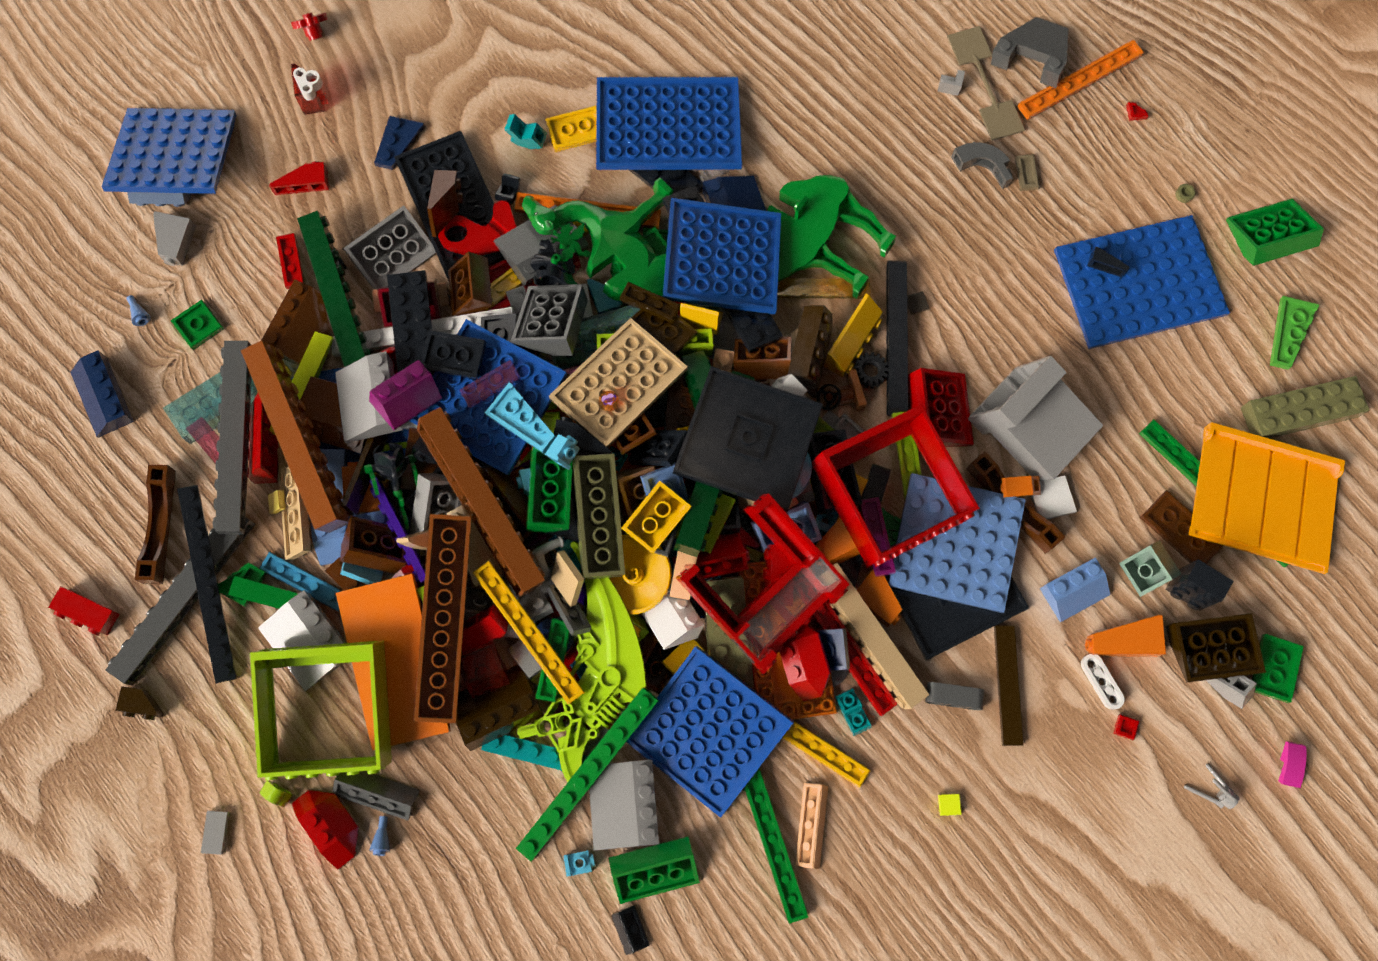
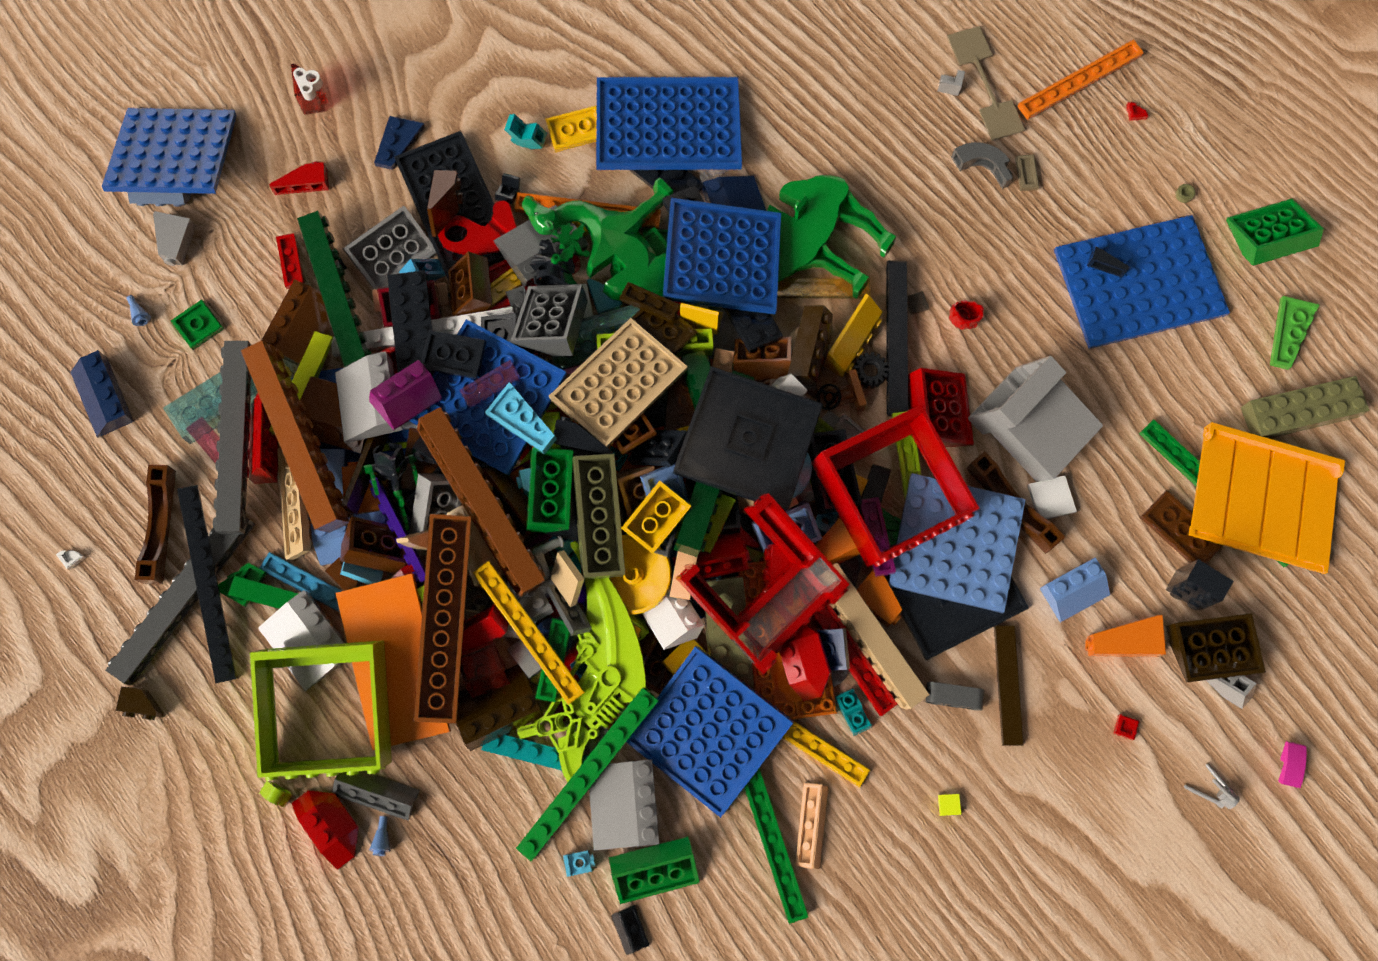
(70, 558): none -> white tile
(83, 611): red brick -> none
(215, 832): light grey tile -> none
(276, 501): light yellow tile -> none
(311, 25): red plant -> none
(431, 266): none -> dark azure slope
(563, 450): medium azure brick -> none
(608, 401): clear orange tile -> none
(966, 314): none -> red hair
(1020, 486): orange slope -> none
(1037, 41): dark grey wedge -> none
(1109, 688): white plate -> none
(1150, 568): sand green brick -> none
(1281, 666): green plate -> none

